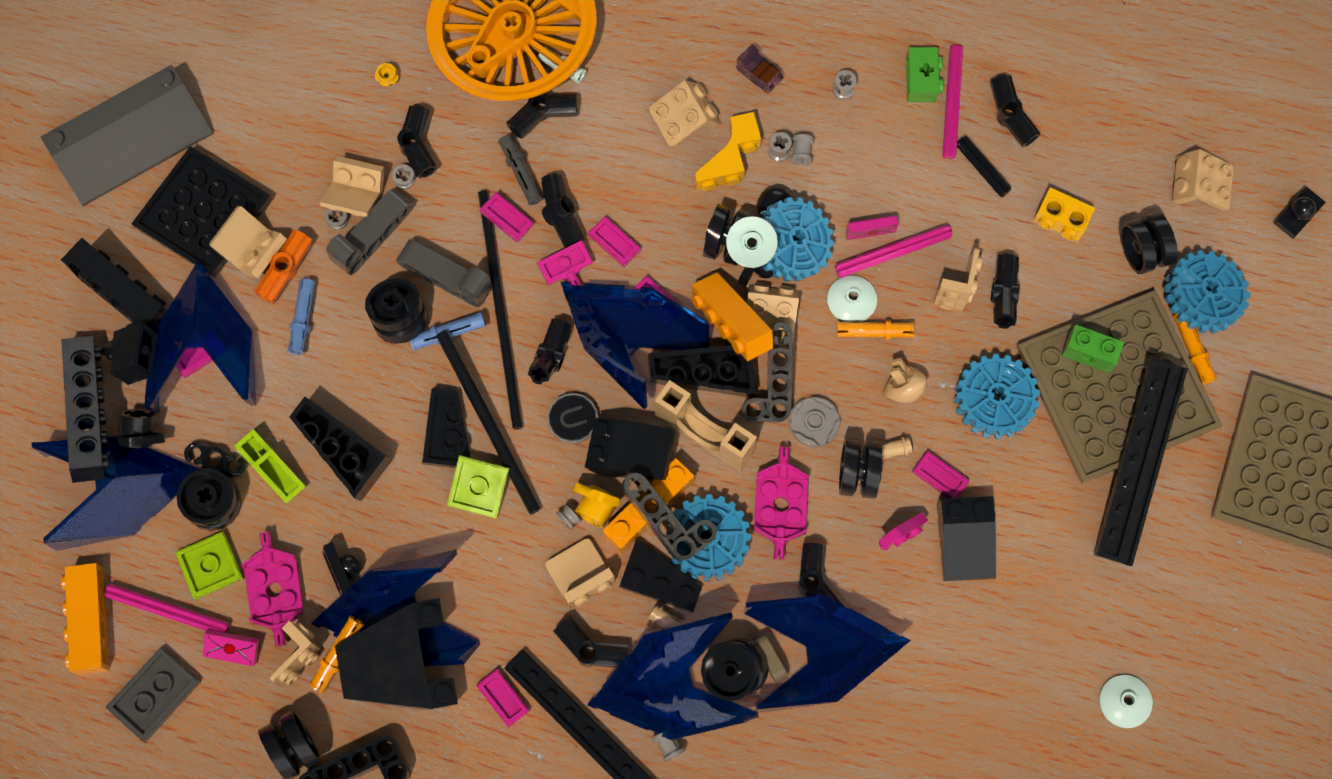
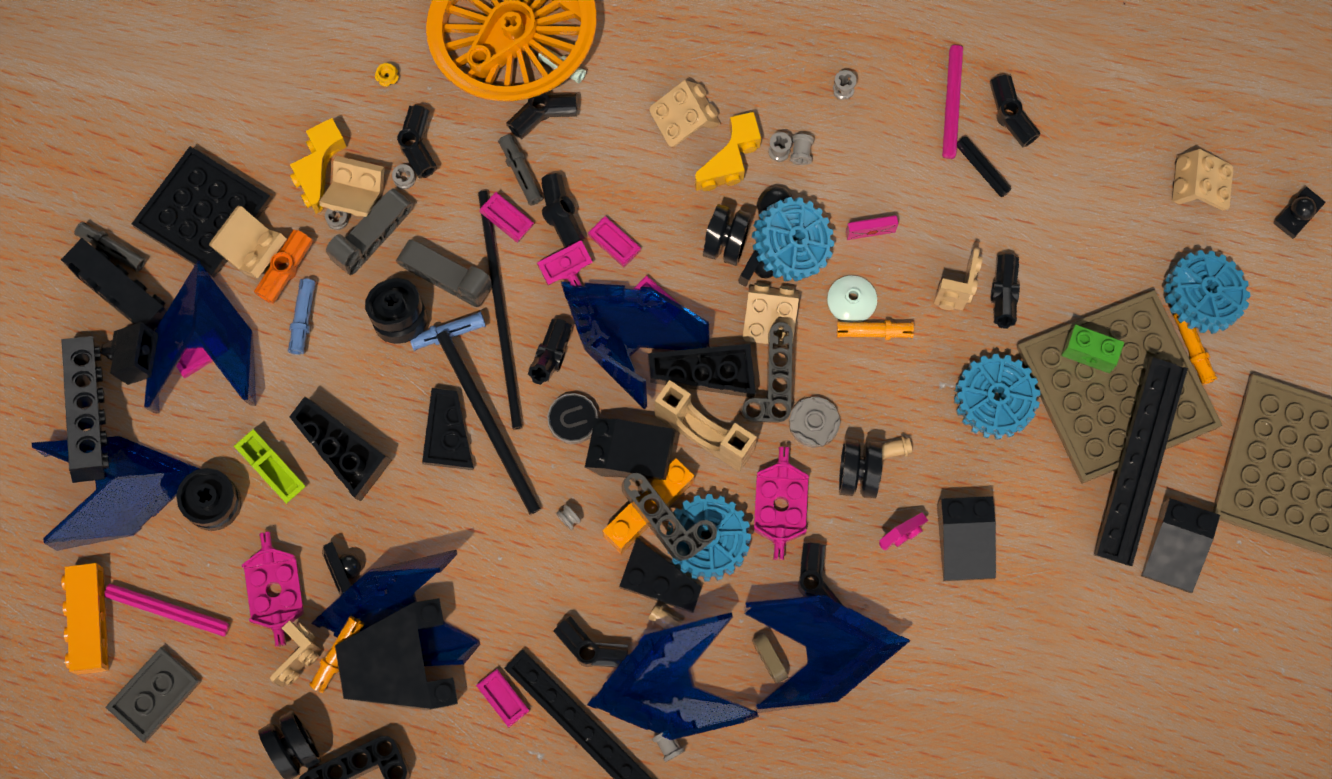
(101, 241): none -> dark grey pin
(126, 135): dark grey slope -> none
(137, 429): black piece -> none
(206, 451): black piece -> none
(209, 565): lime tile -> none
(230, 647): dark pink tile -> none
(310, 171): none -> yellow arch
(478, 486): lime tile -> none
(580, 573): tan bracket -> none
(595, 504): yellow piece -> none
(732, 316): light orange brick -> none
(734, 669): black wheel -> none
(751, 228): light aqua dish -> none
(758, 69): leg -> none
(893, 250): dark pink axle -> none
(905, 384): tan piece -> none
(921, 87): bright green brick -> none
(940, 476): dark pink tile -> none
(1066, 208): yellow brick -> none
(1116, 710): light aqua dish -> none
(1148, 243): black wheel -> none
(1180, 544): none -> black slope

